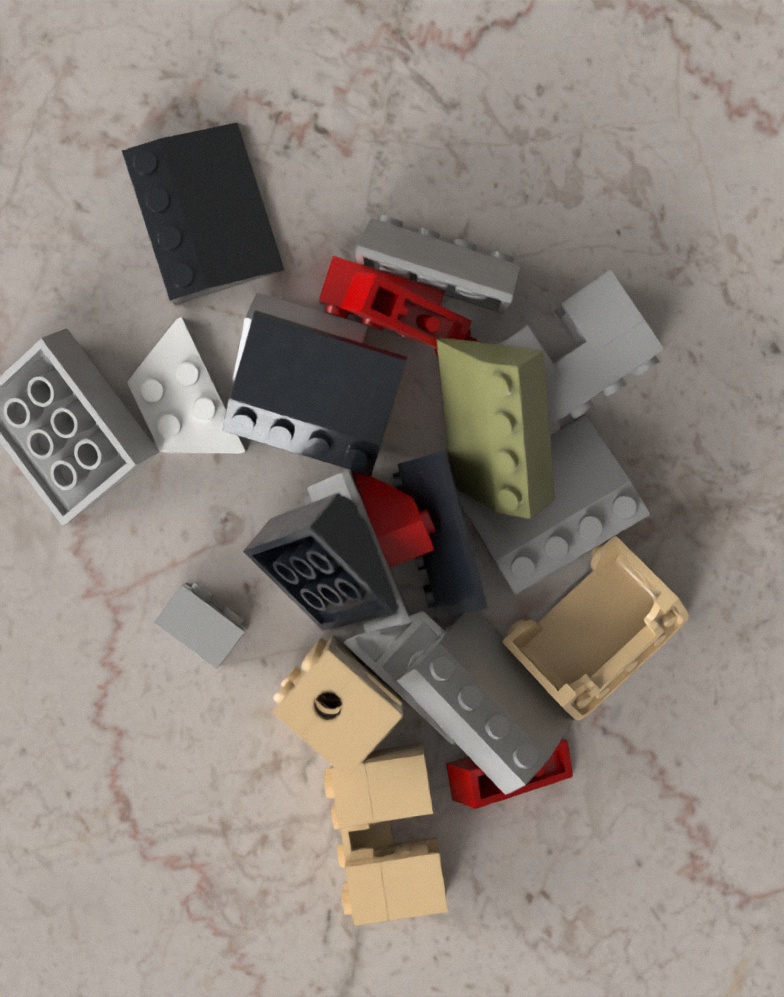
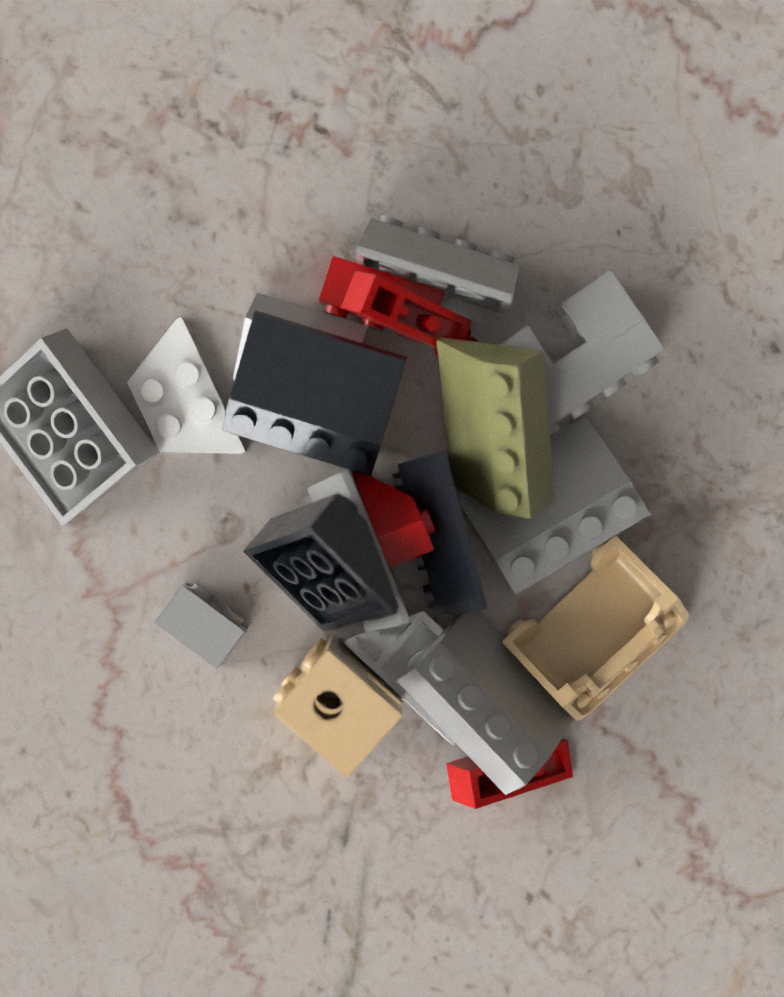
(203, 211): black slope -> none
(385, 877): tan piece -> none

